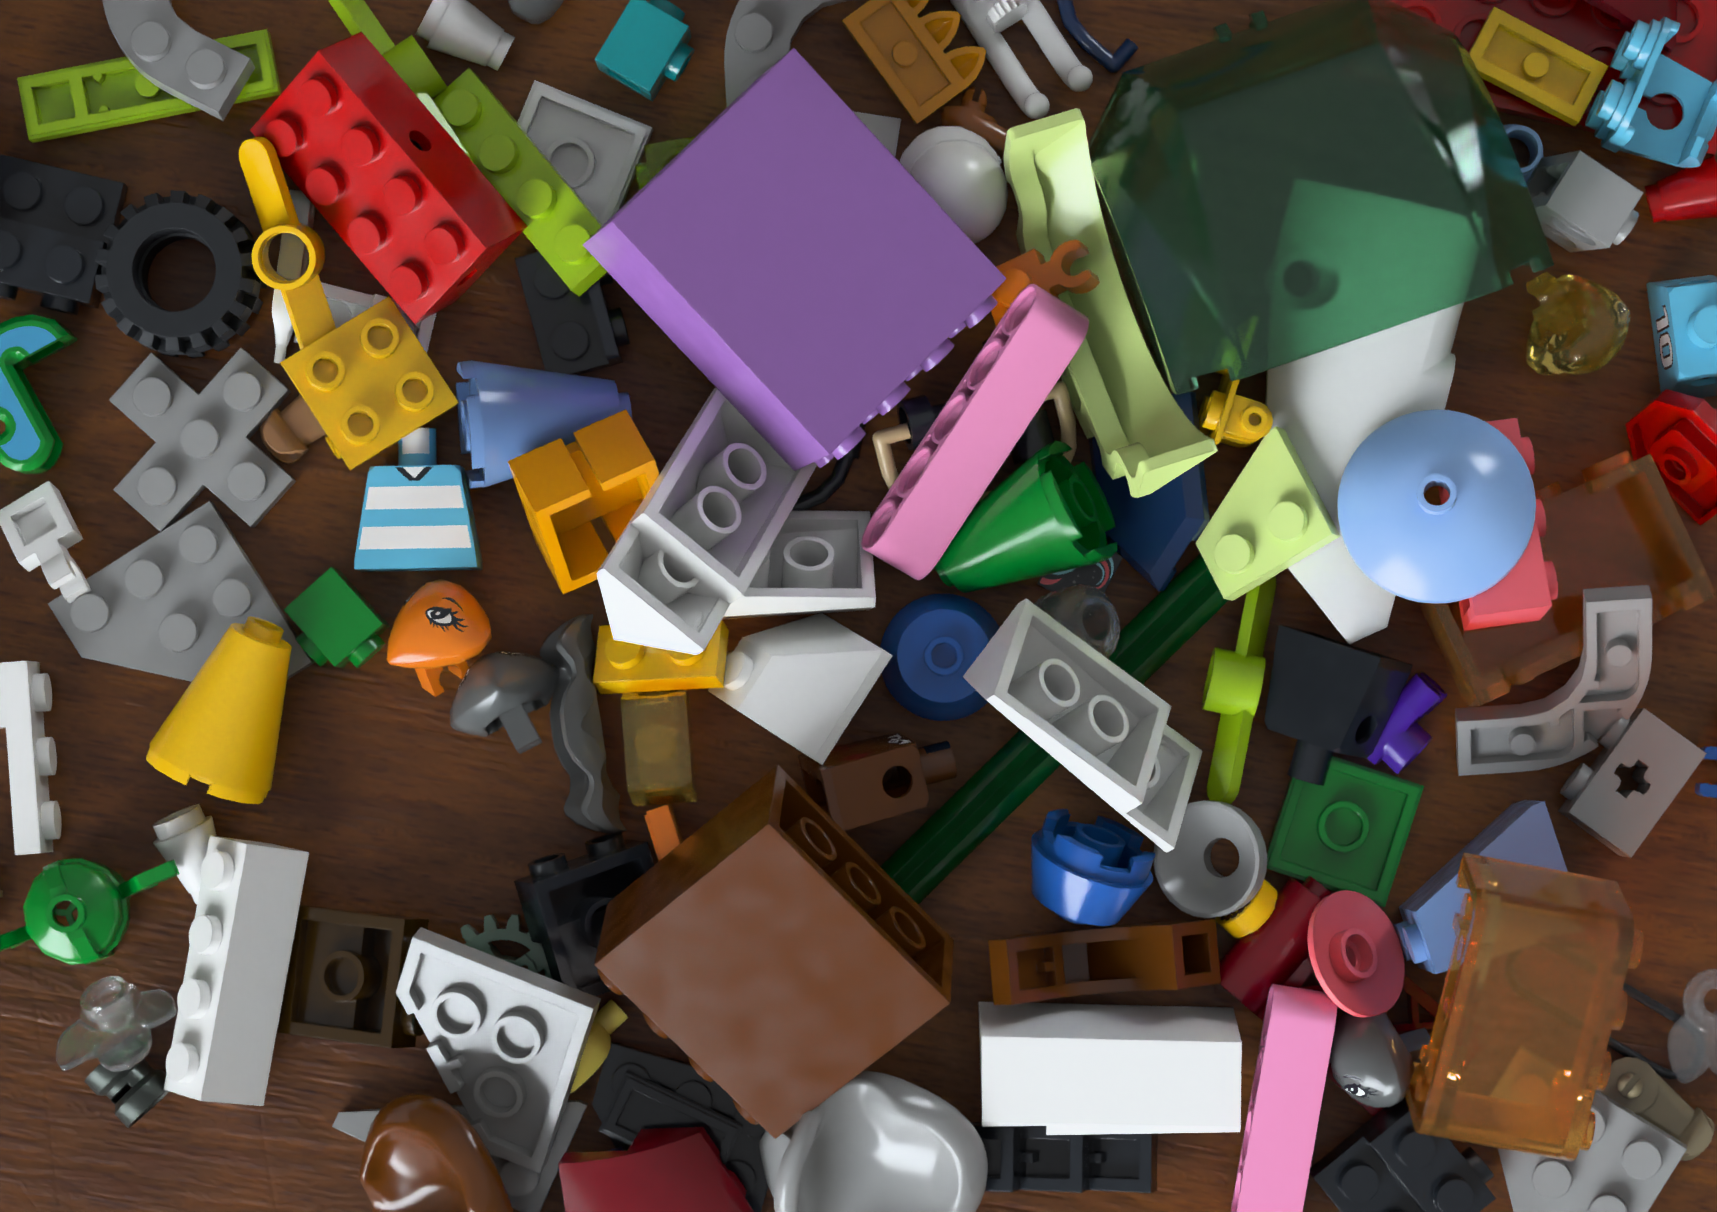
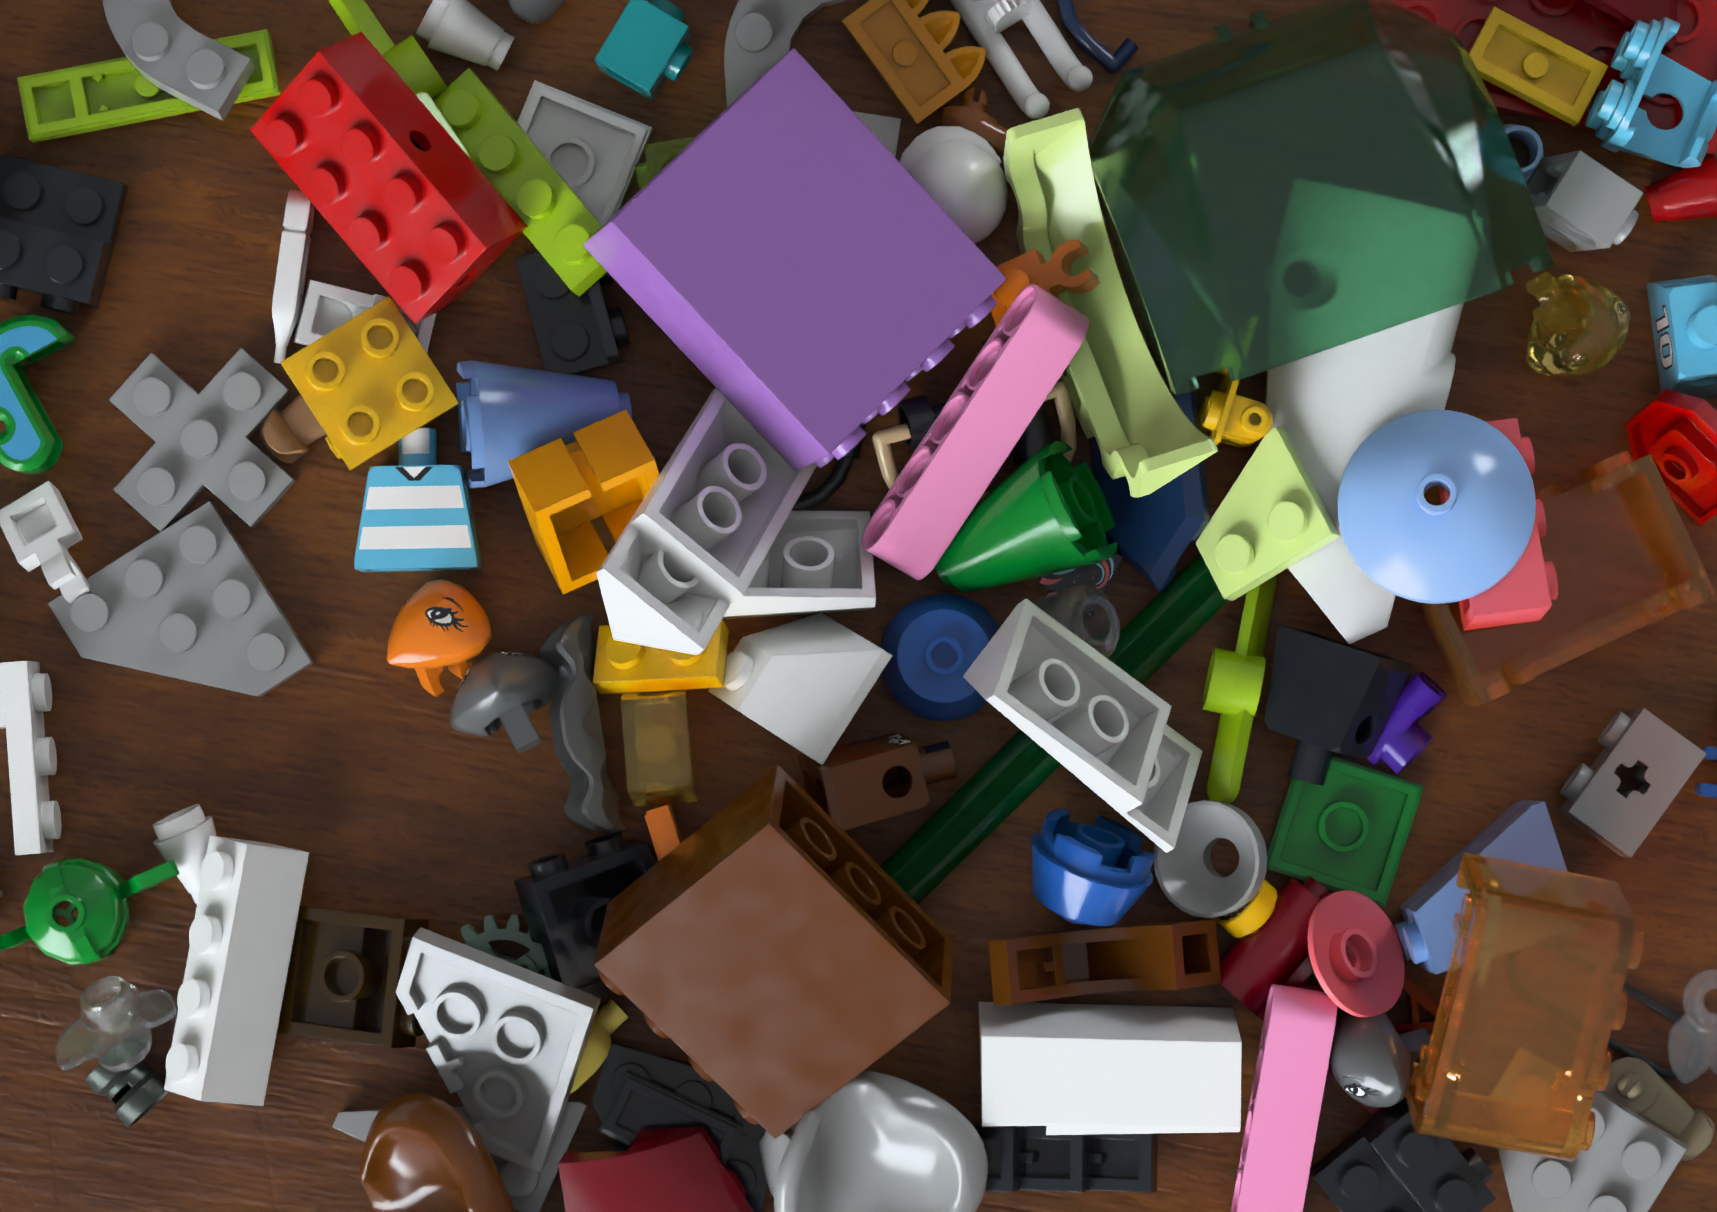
(137, 243): black tyre -> none
(229, 716): yellow cone -> none
(277, 215): yellow piece -> none
(337, 622): green brick -> none
(1571, 719): light grey plate -> none

